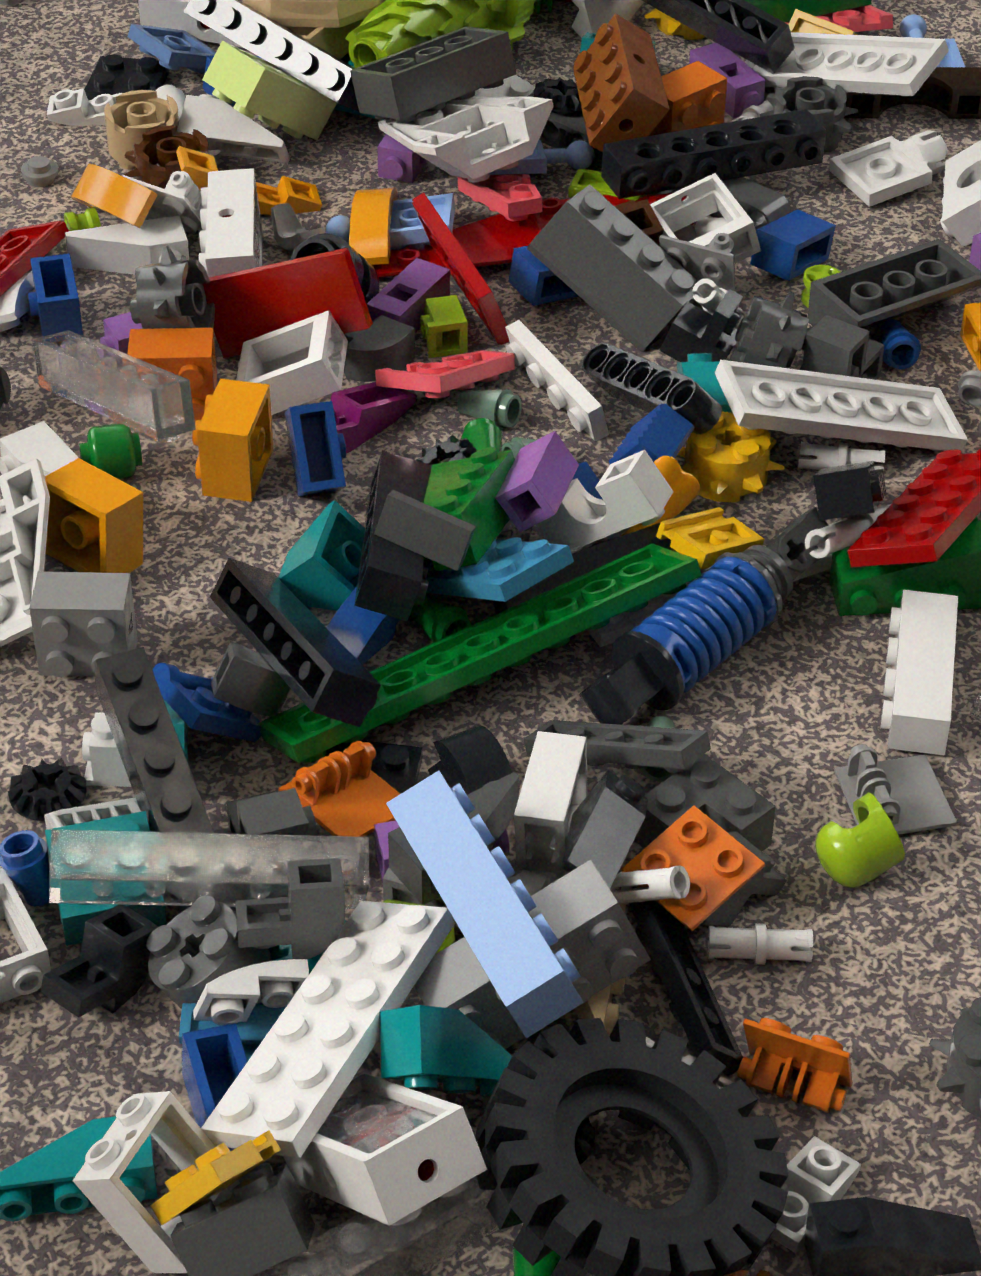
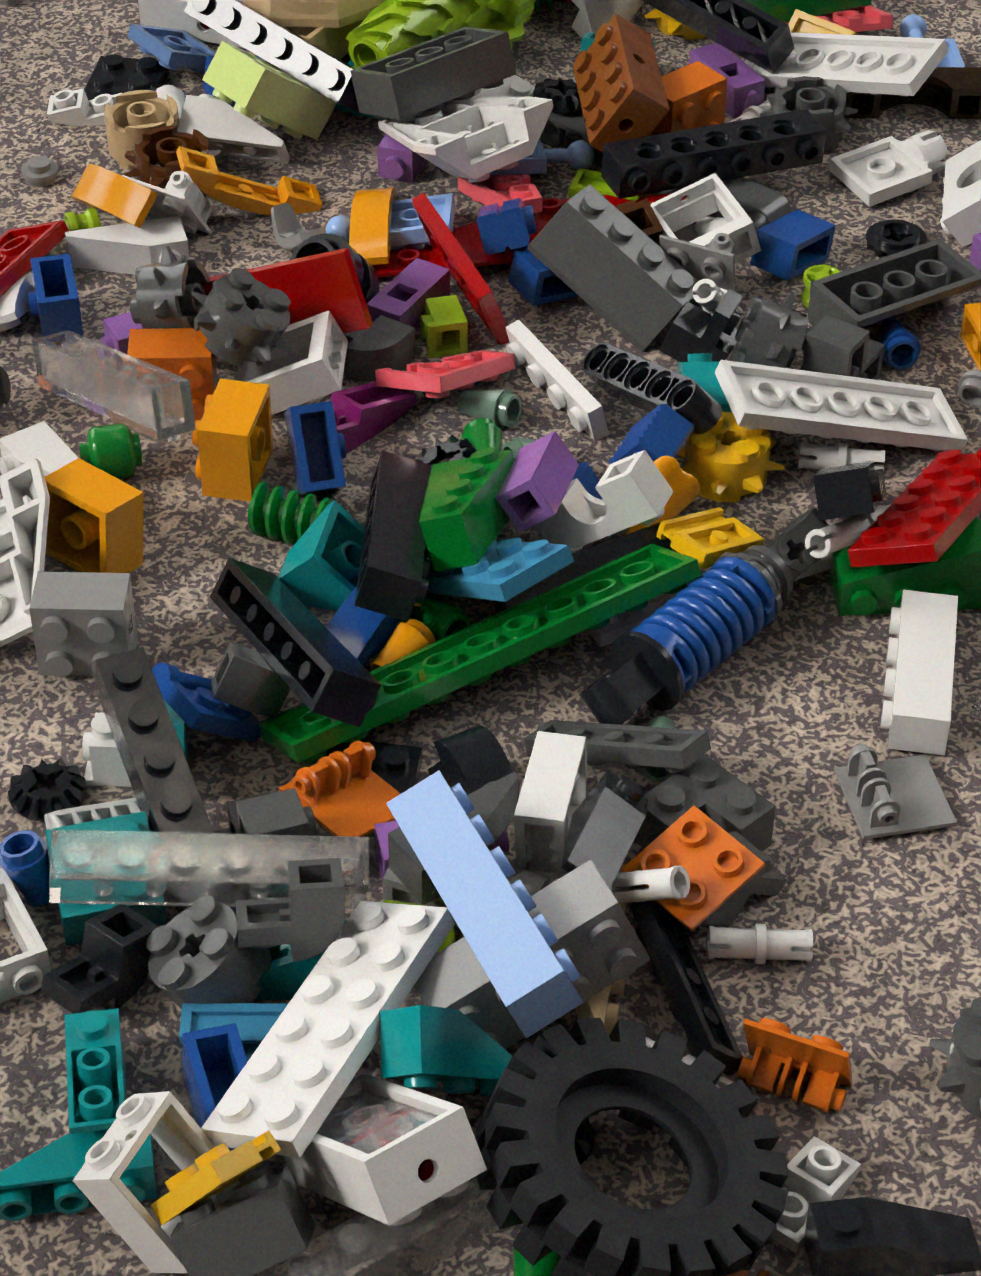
(94, 1069): none -> teal slope
(230, 223): white brick -> none
(234, 994): white slope -> none
(243, 319): none -> dark grey brick
(281, 517): none -> green piece
(404, 640): none -> light orange cone
(425, 530): dark grey tile -> none
(506, 225): none -> blue brick
(860, 852): lime helmet -> none
(903, 235): none -> black gear

